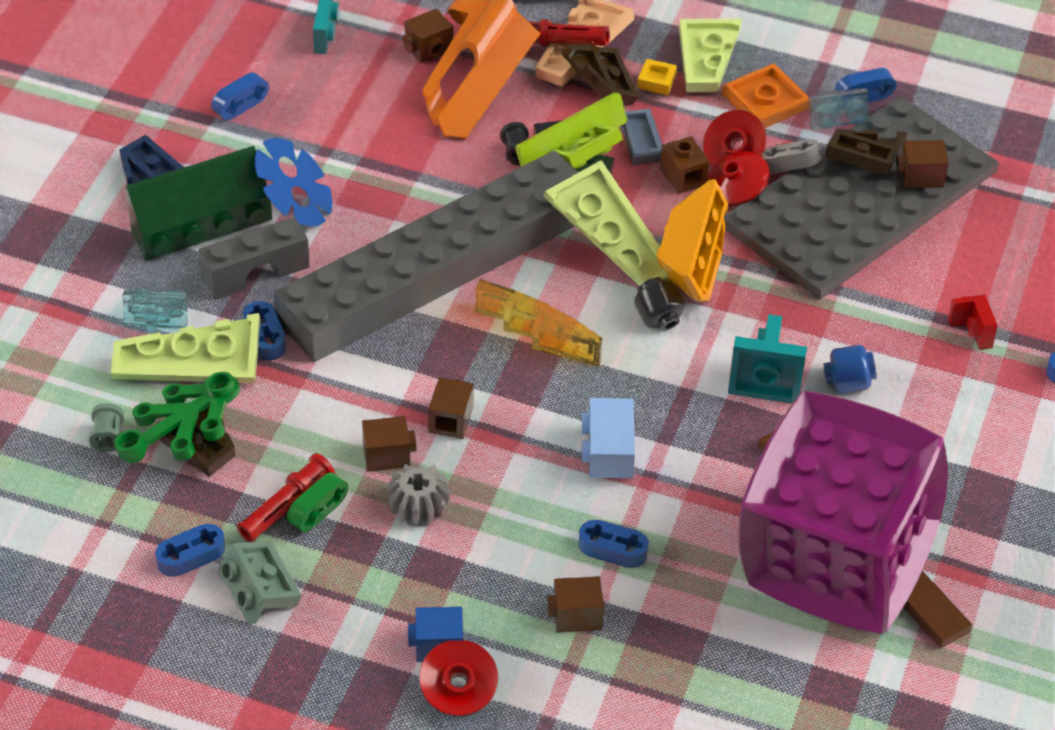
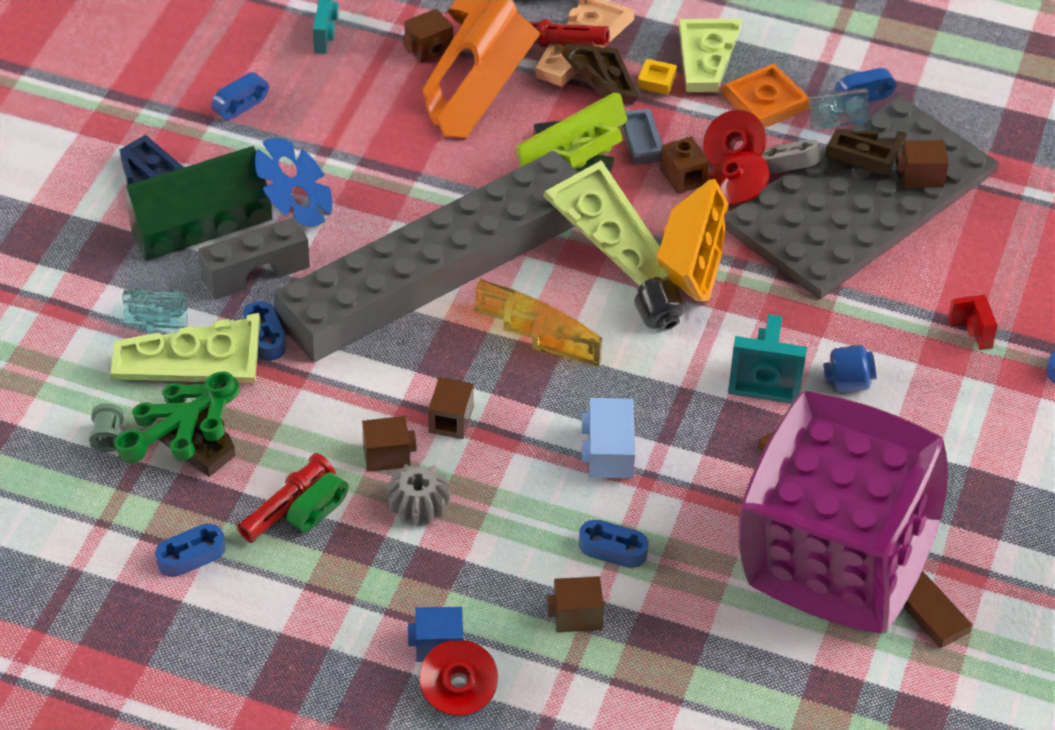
(258, 579): sand green bracket -> none
(511, 136): black bush -> none

